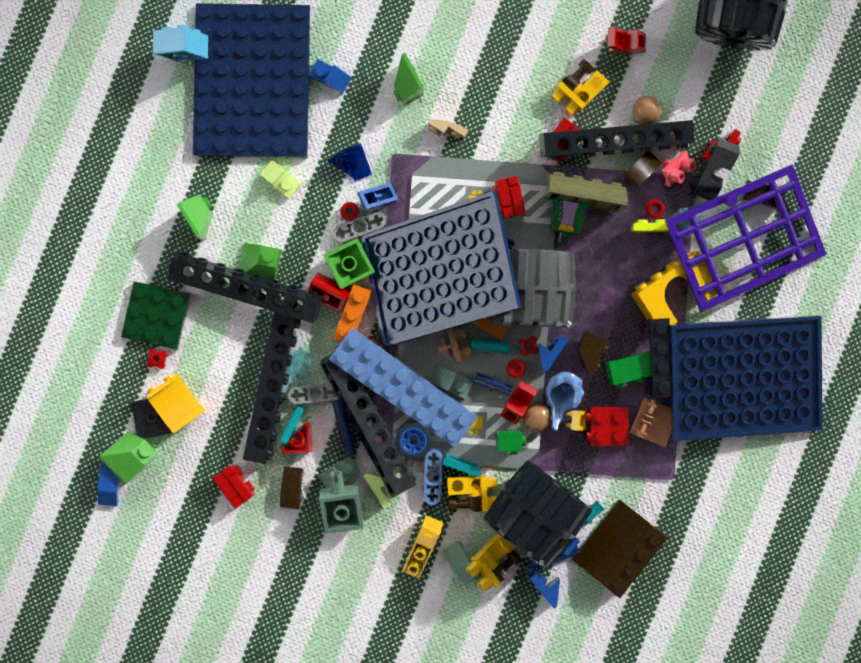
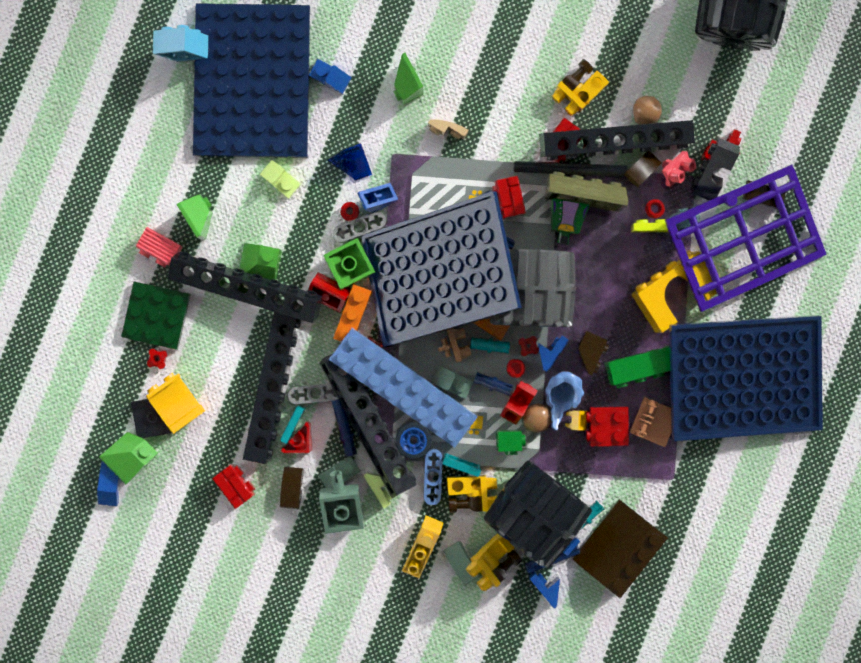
(157, 246): none -> coral brick
(301, 361): clear light blue brick -> none
(570, 168): none -> black axle
(625, 41): red brick -> none
(660, 357): black plate -> none

